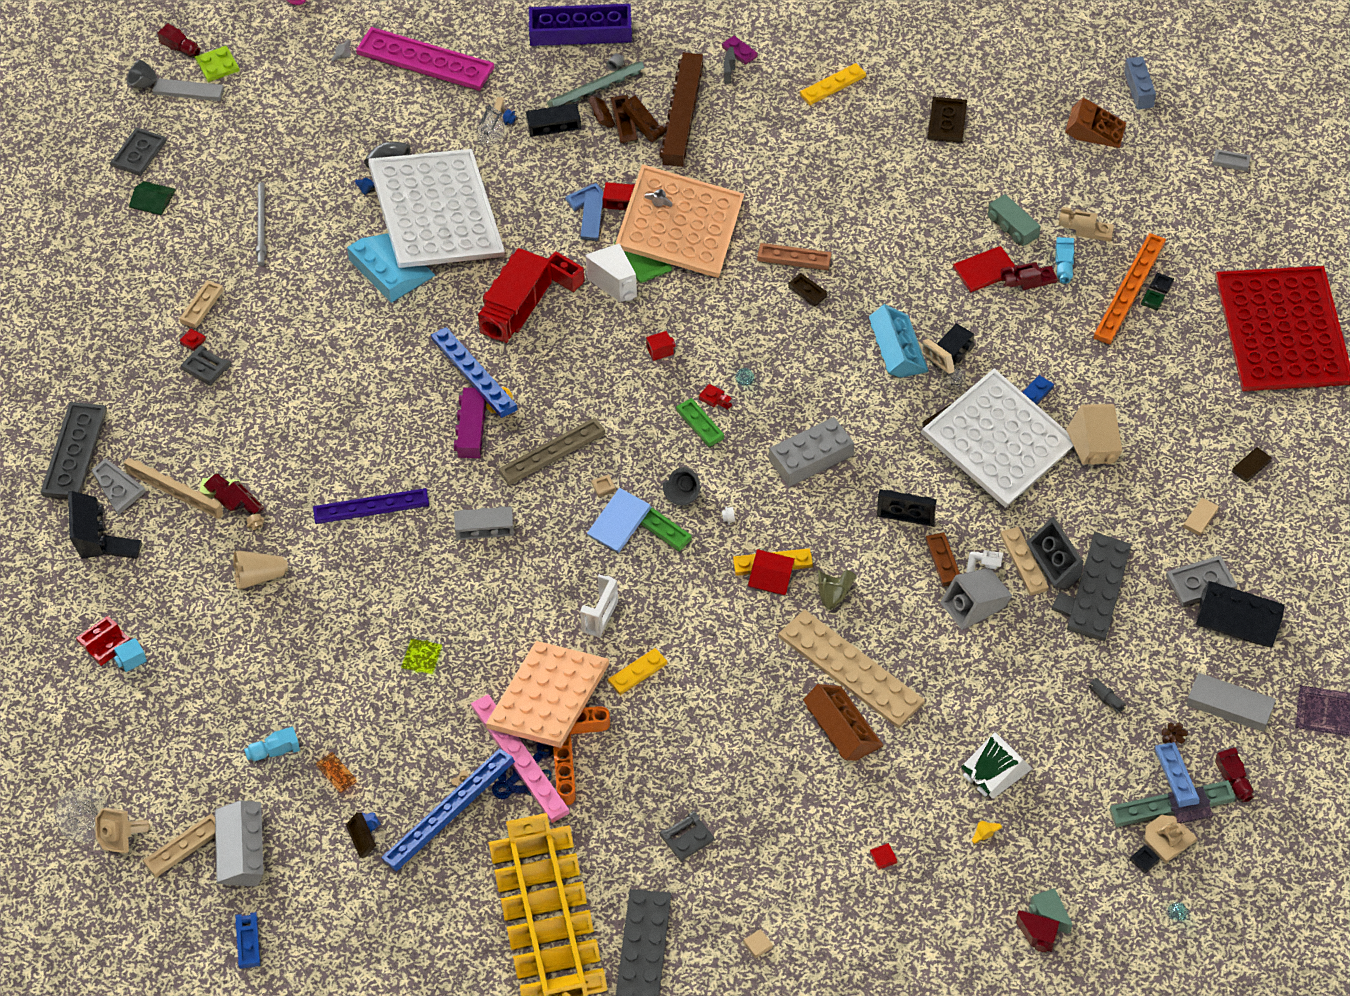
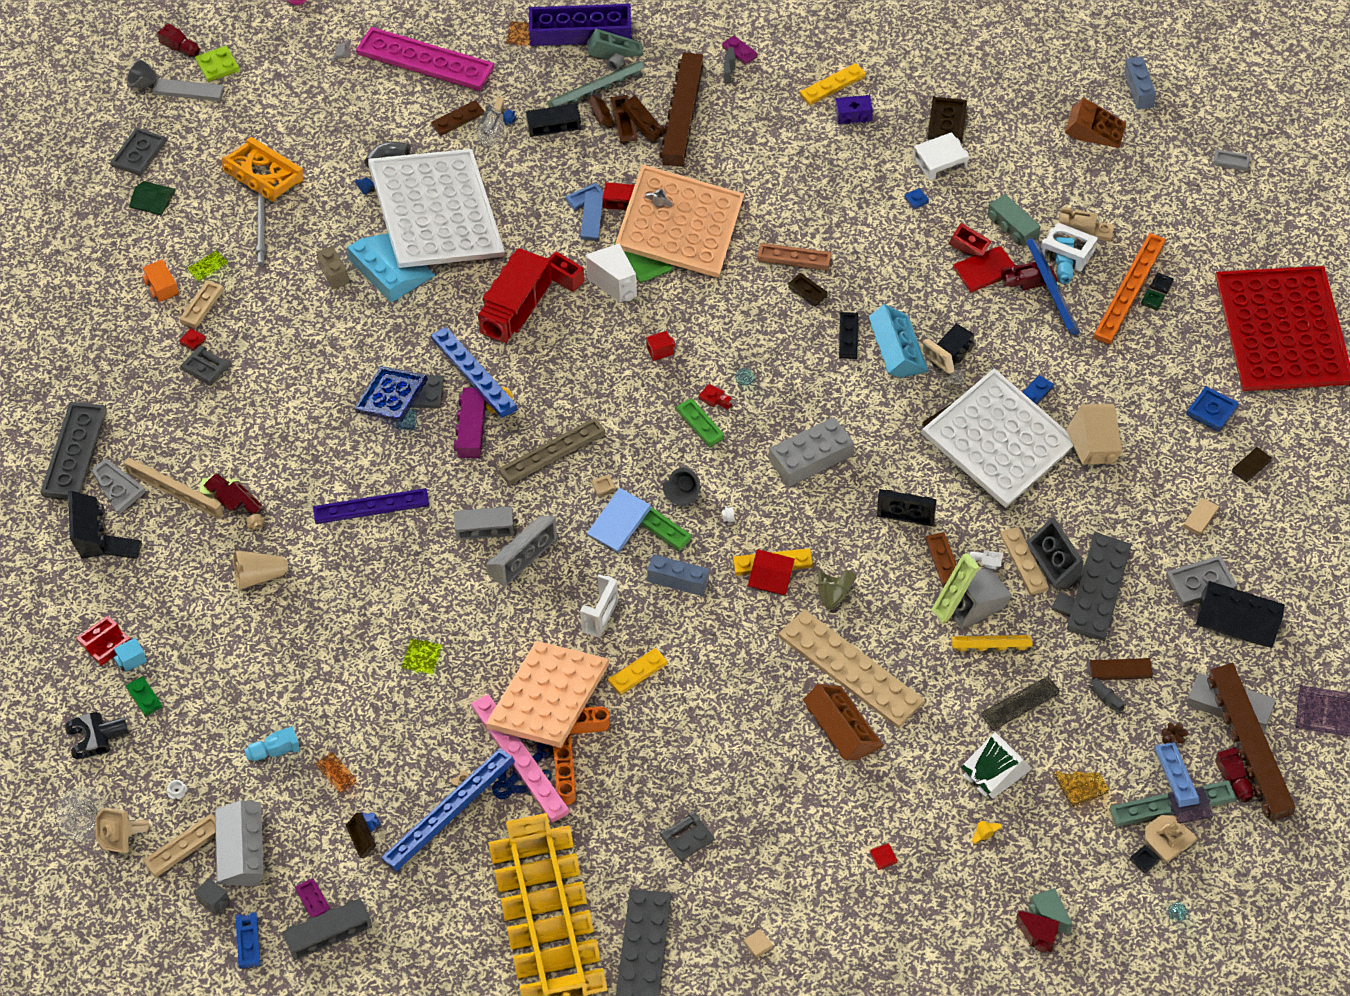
(96, 733): none -> black connector
(143, 696): none -> green plate
(160, 281): none -> orange brick
(176, 784): none -> white plate
(207, 265): none -> clear neon green tile
(212, 896): none -> dark grey brick
(260, 183): none -> light orange fence
(312, 898): none -> magenta plate
(327, 929): none -> dark grey brick
(332, 267): none -> dark tan brick
(391, 393): none -> clear blue plate
(409, 421): none -> clear light blue plate
(431, 393): none -> dark grey plate
(457, 118): none -> reddish brown plate
(518, 33): none -> clear orange piece
(522, 550): none -> light grey slope
(605, 45): none -> sand green slope
(678, 575): none -> sand blue brick
(848, 335): none -> black tile
(854, 109): none -> dark purple brick
(916, 198): none -> blue plate
(940, 154): none -> white panel
(955, 588): none -> yellowish green plate
(969, 241): none -> red slope
(999, 642): none -> yellow plate
(1020, 703): none -> clear smoke plate
(1053, 286): none -> blue tile
(1081, 256): none -> white panel
(1081, 786): none -> clear yellow wing
(1121, 669): none -> reddish brown tile
(1212, 408): none -> blue plate
(1251, 742): none -> reddish brown brick

